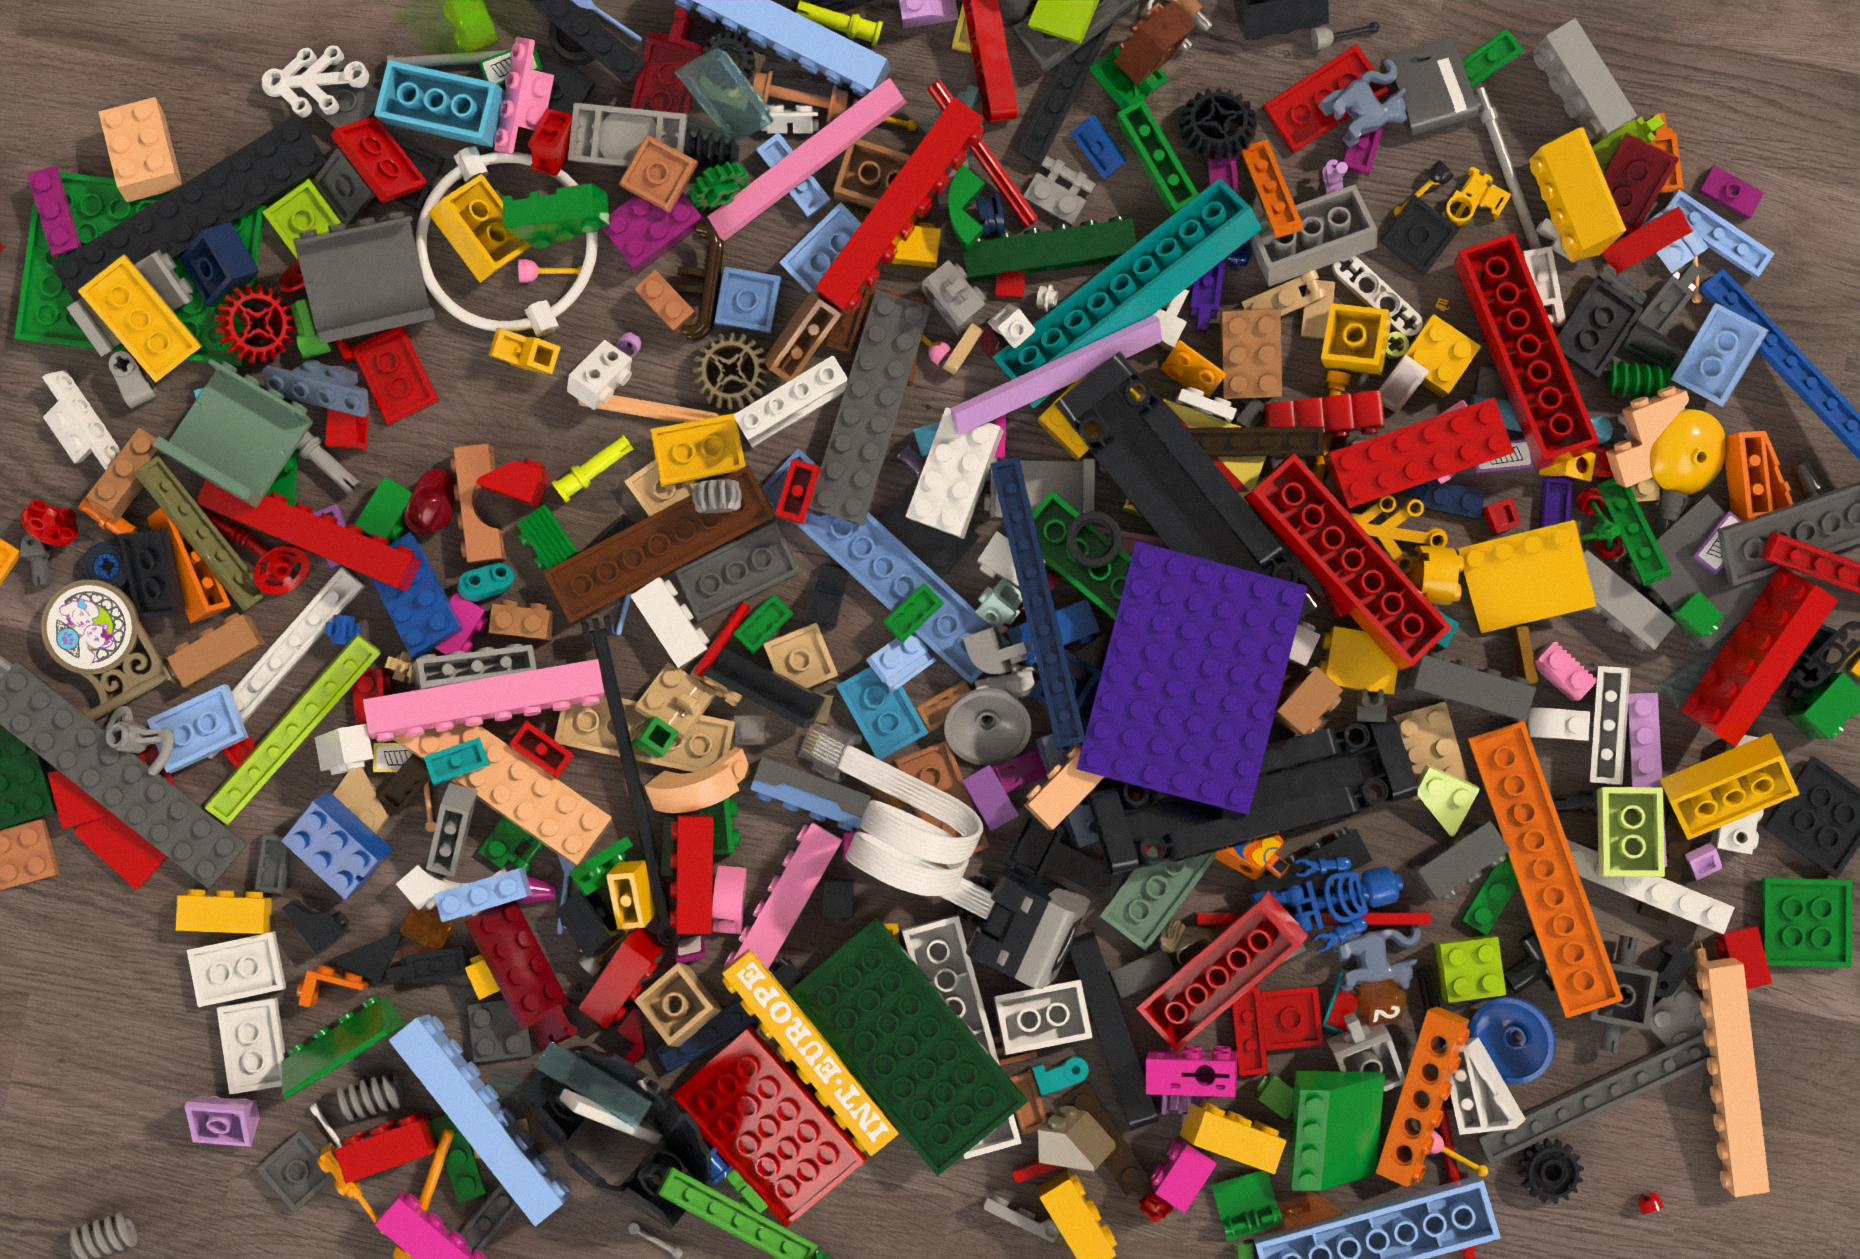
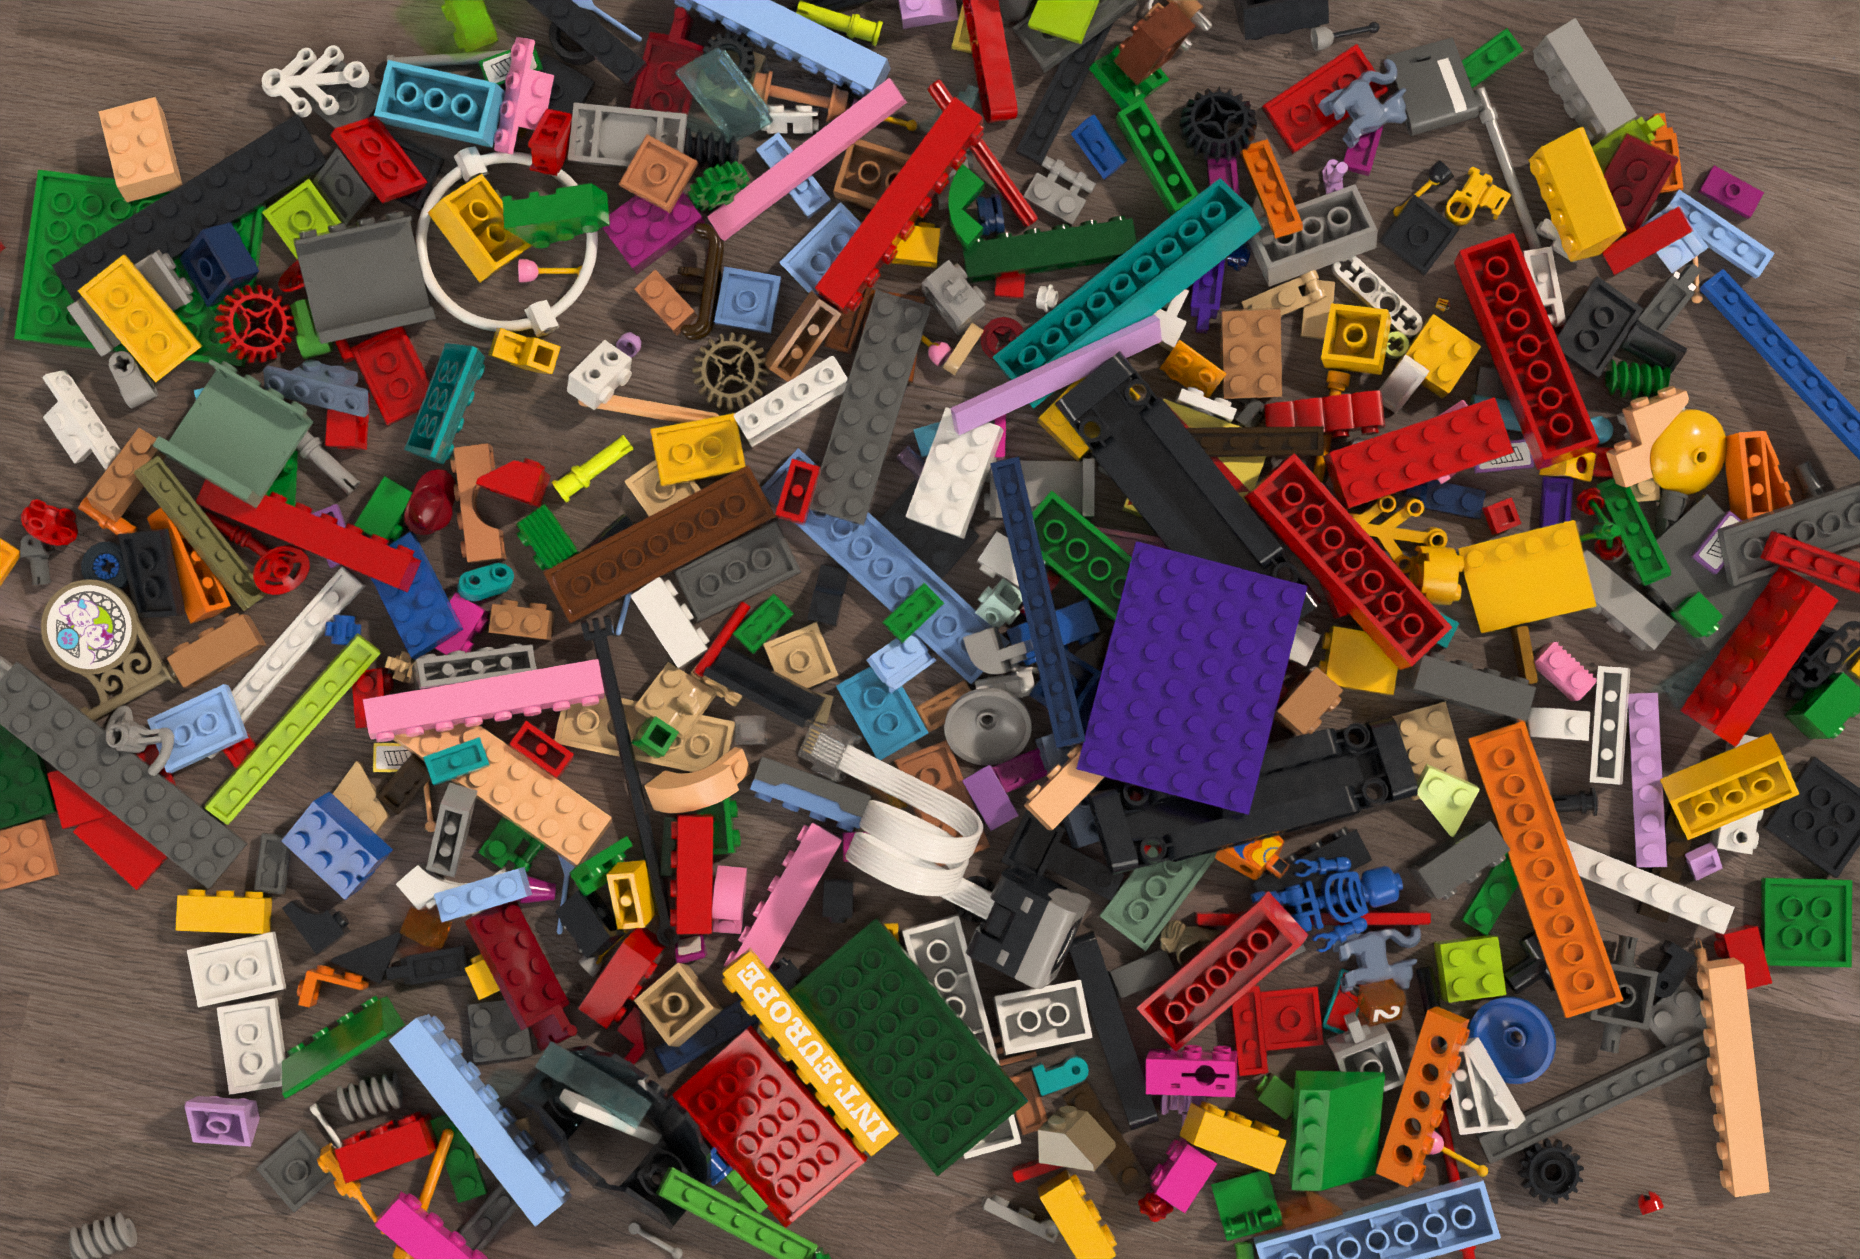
(54, 211): magenta plate -> none
(344, 749): white brick -> none
(445, 402): none -> teal slope
(717, 496): light grey gear -> none
(1012, 325): white bracket -> none
(1095, 517): black tyre -> none
(1371, 706): dark grey tile -> none
(1621, 283): dark grey axle -> none
(1630, 832): yellowish green brick -> none
(1719, 354): light blue plate -> none

